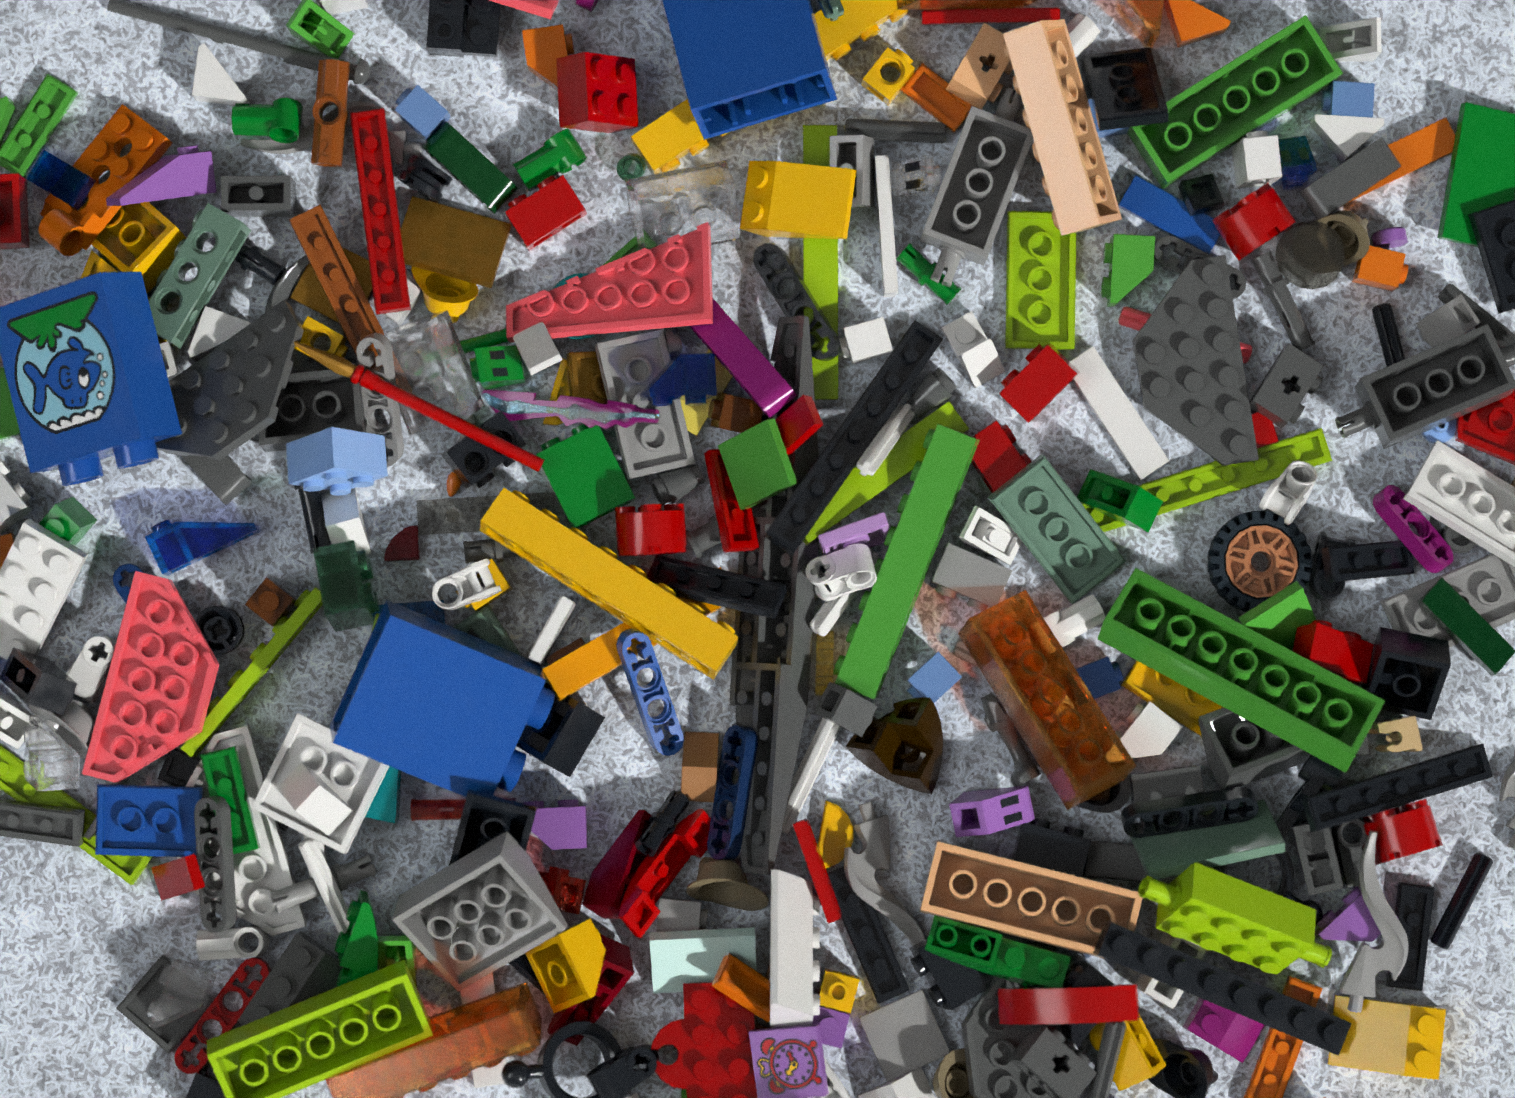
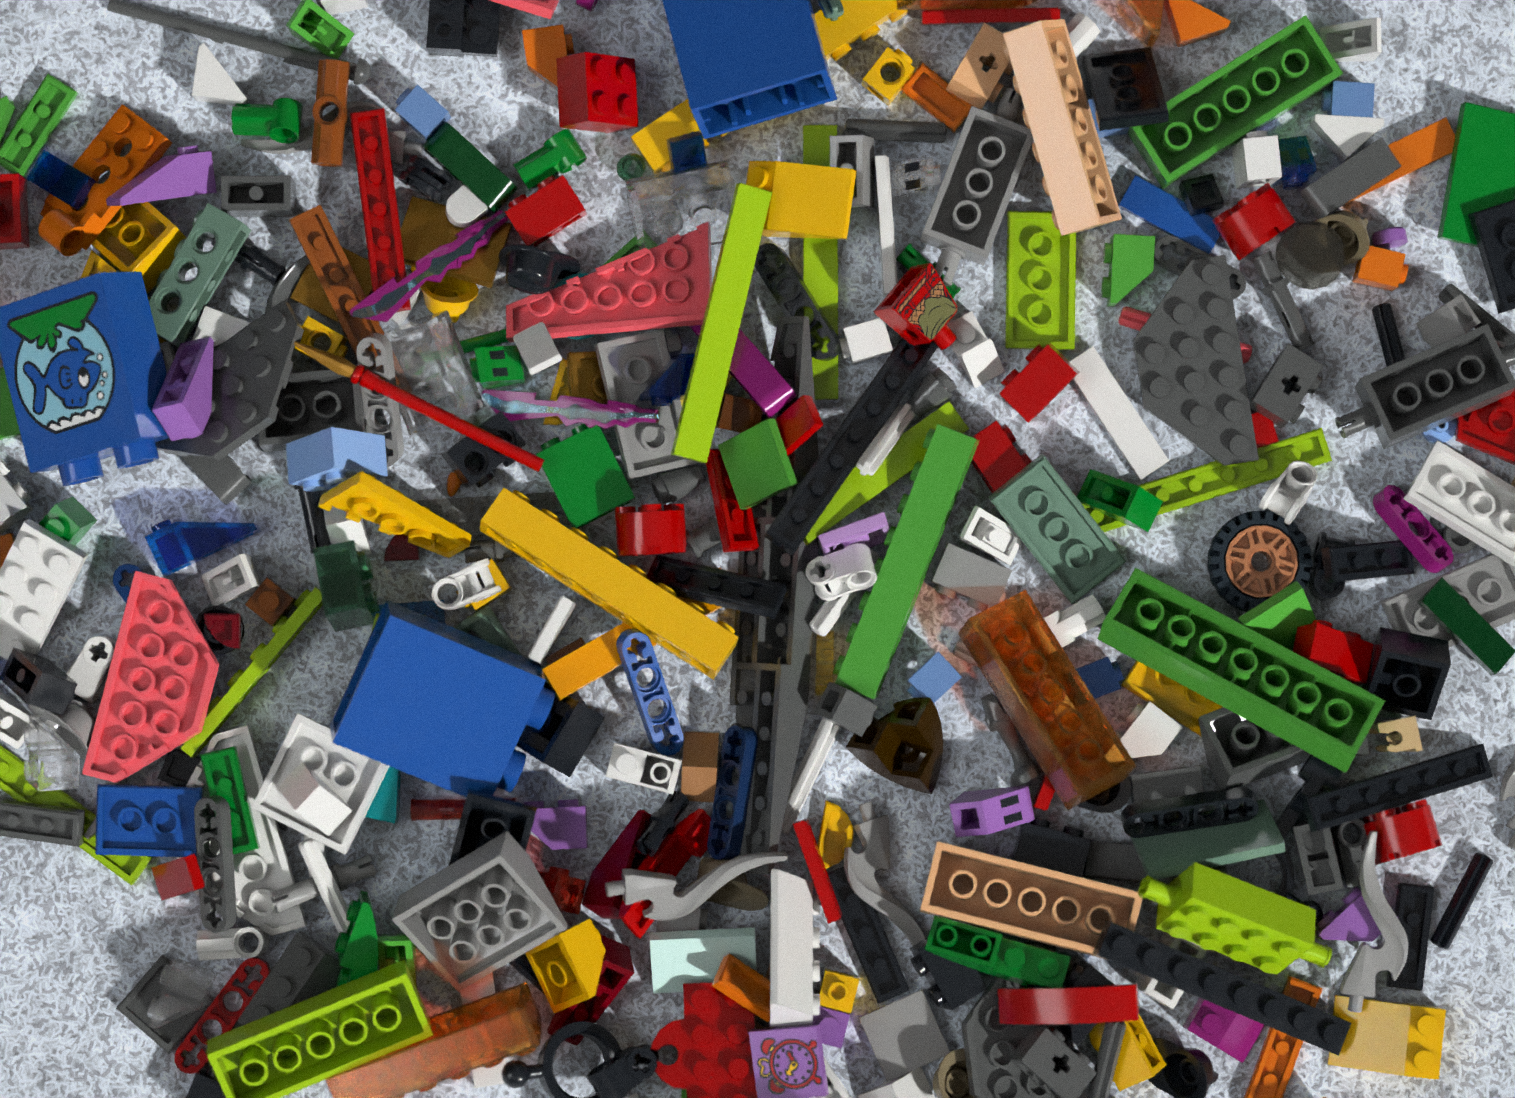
(187, 391): none -> medium lavender slope
(225, 628): none -> dark red tile
(231, 580): none -> white slope
(392, 295): none -> magenta sword
(396, 514): none -> yellow wing
(464, 208): none -> white tile
(535, 269): none -> black piece
(643, 768): none -> white slope
(670, 905): none -> light grey piece
(686, 152): none -> clear blue tile
(721, 323): none -> lime tile
(920, 308): none -> torso
(1044, 794): none -> red tile

